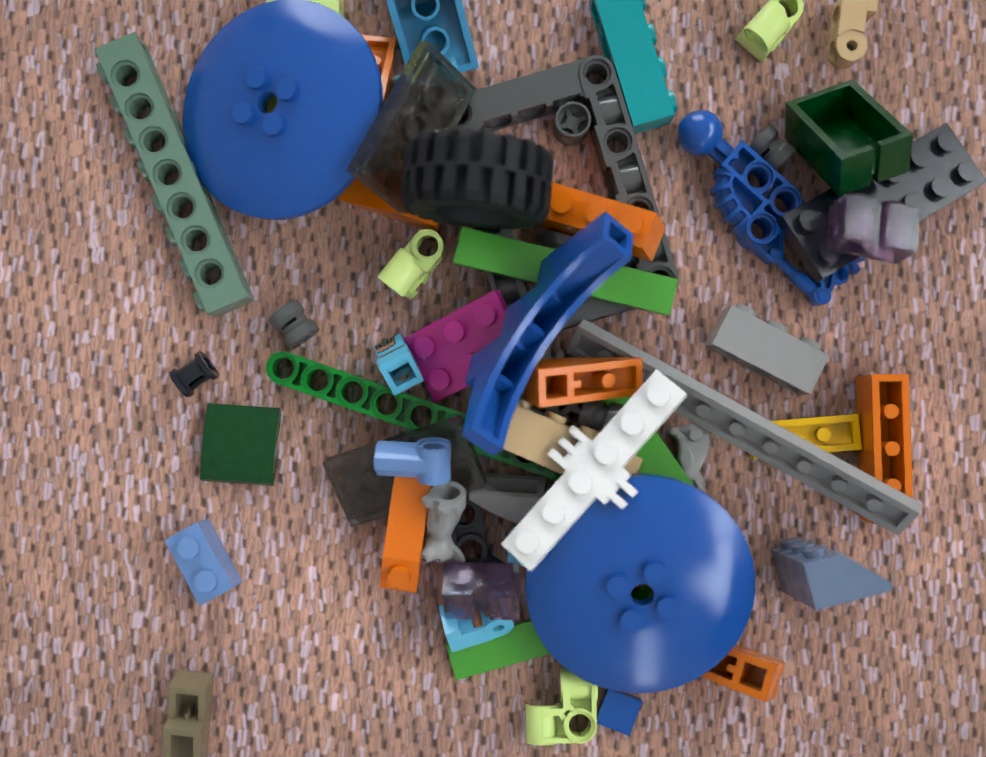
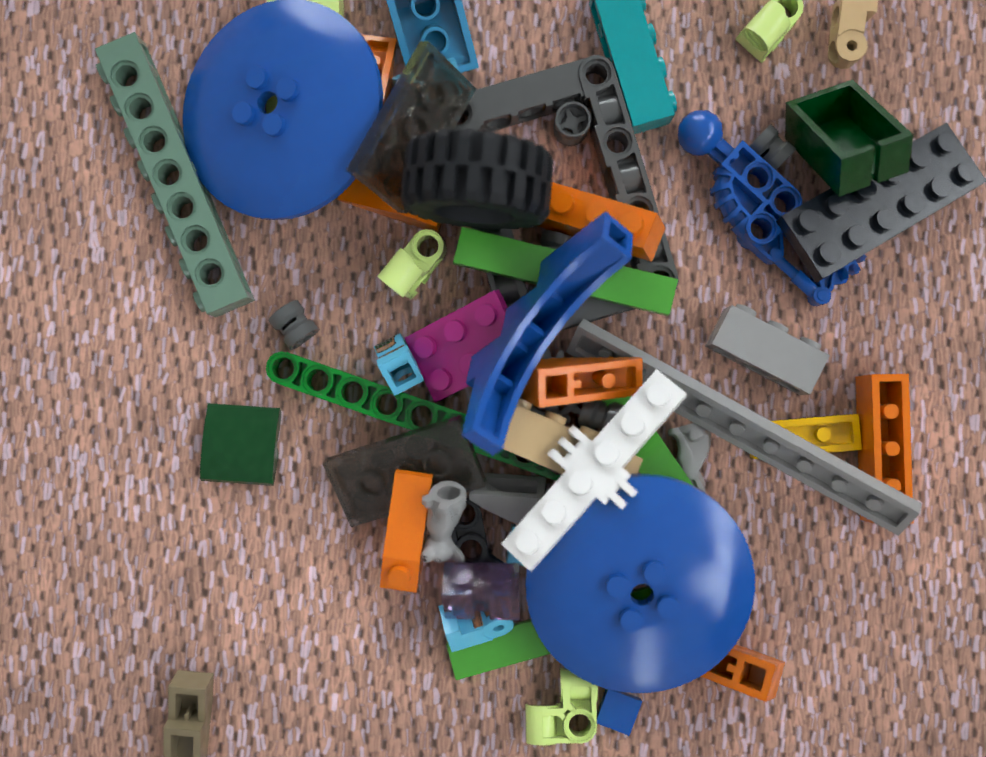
(193, 374): black bush -> none
(203, 561): medium blue brick -> none
(426, 460): medium blue piece -> none
(823, 575): sand blue slope -> none
(872, 230): clear purple brick -> none

